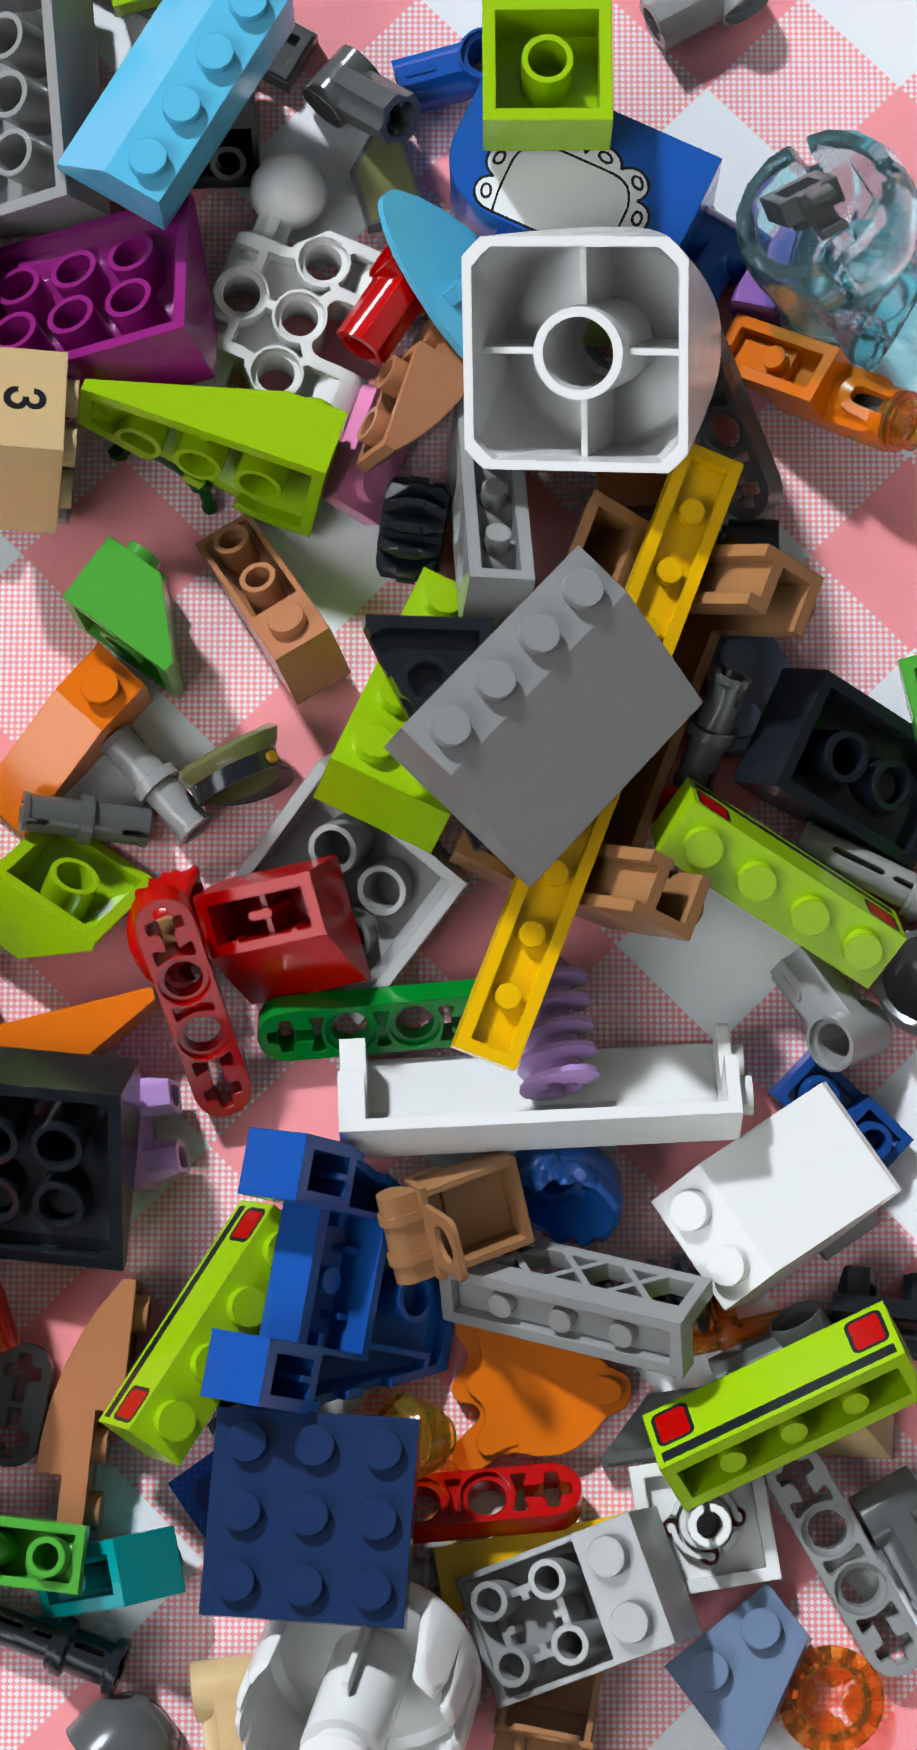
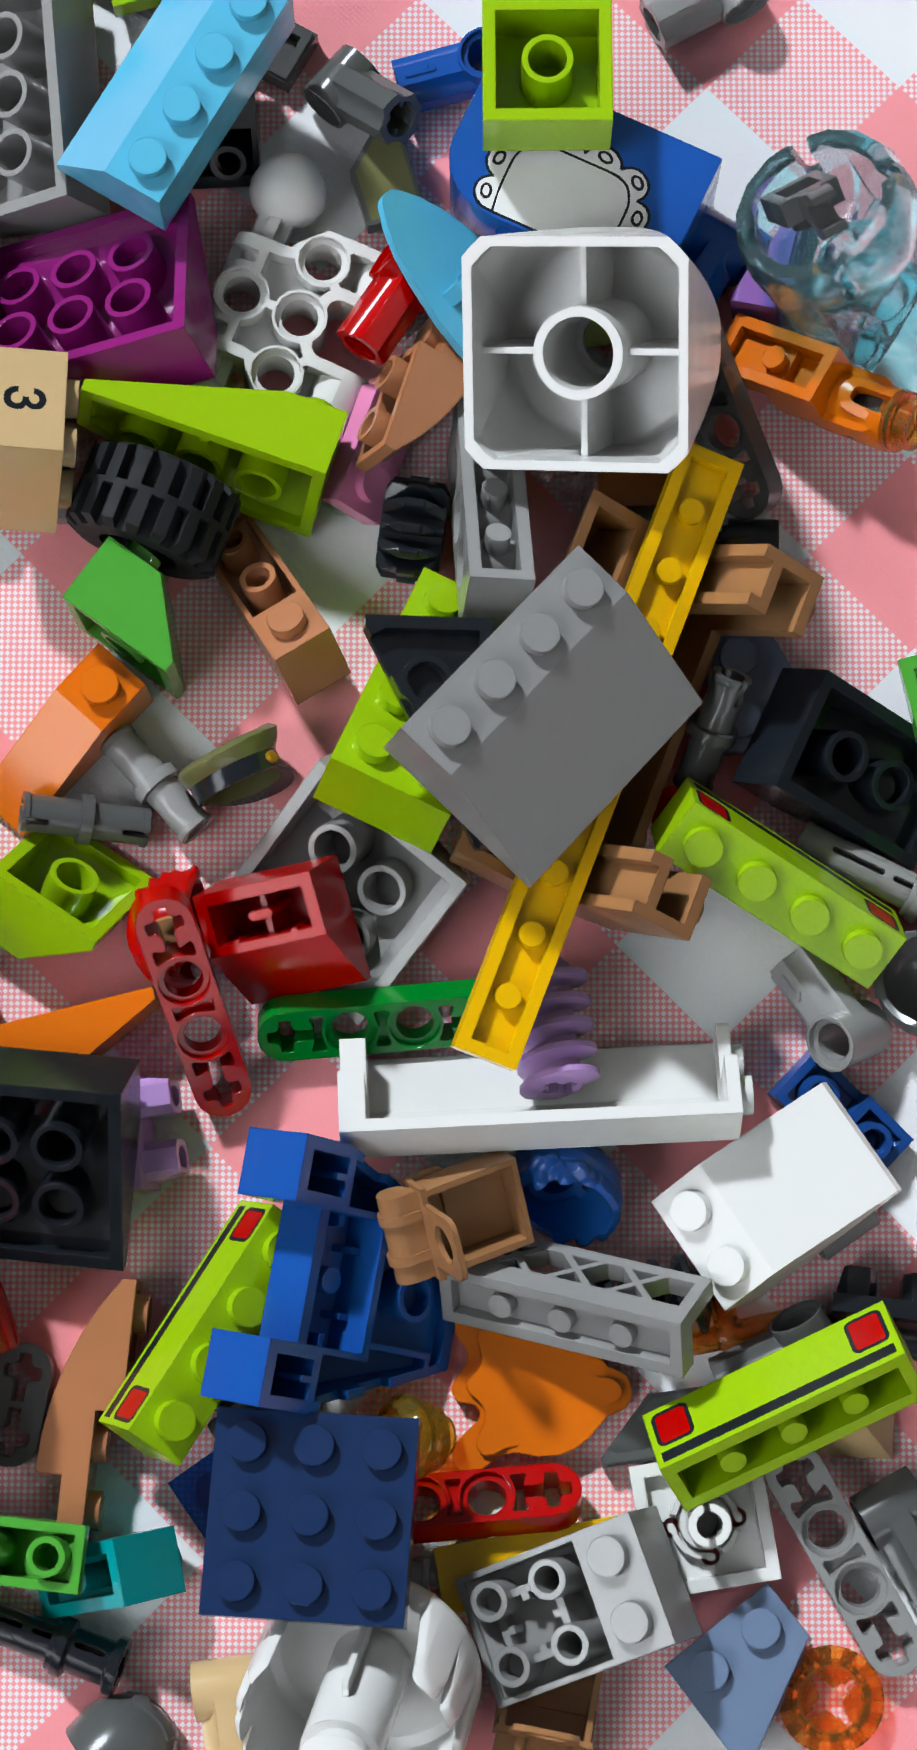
(158, 503): none -> black tyre

